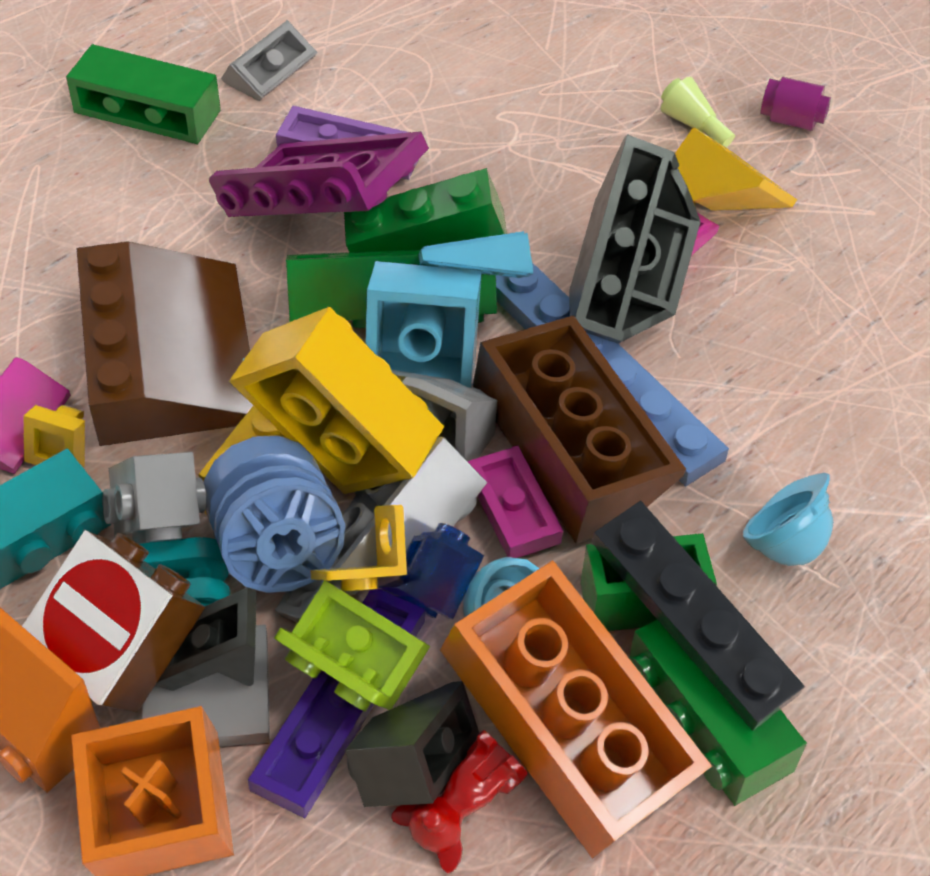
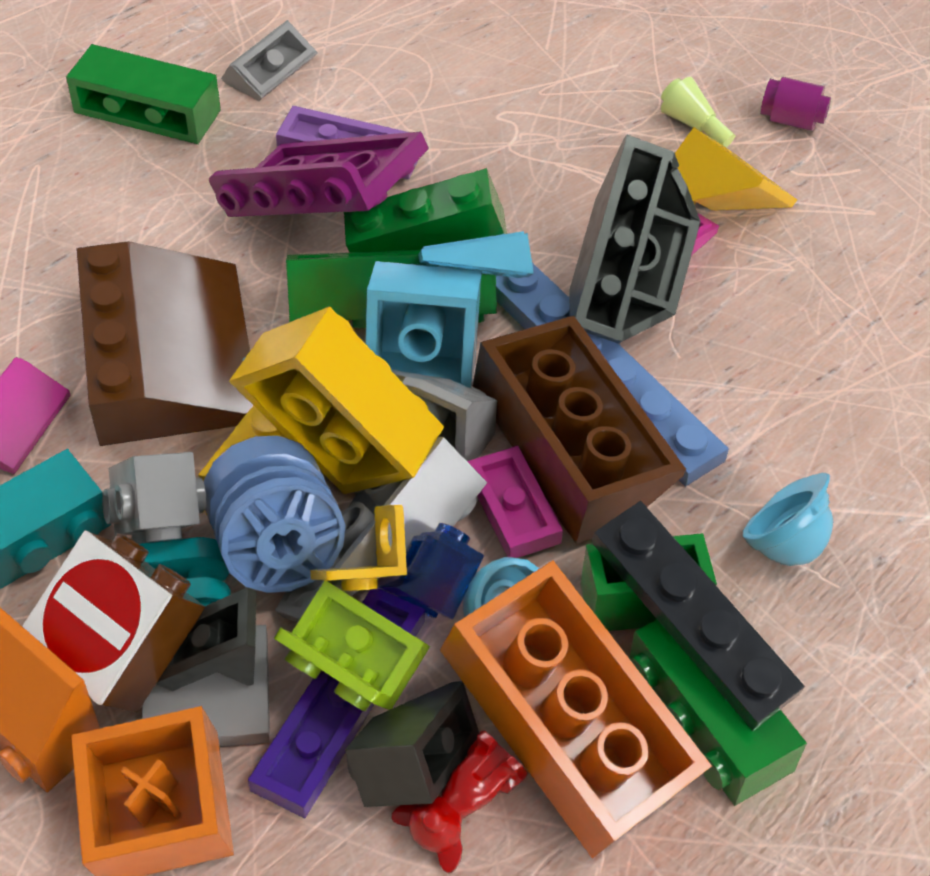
(52, 432): yellow tile -> none

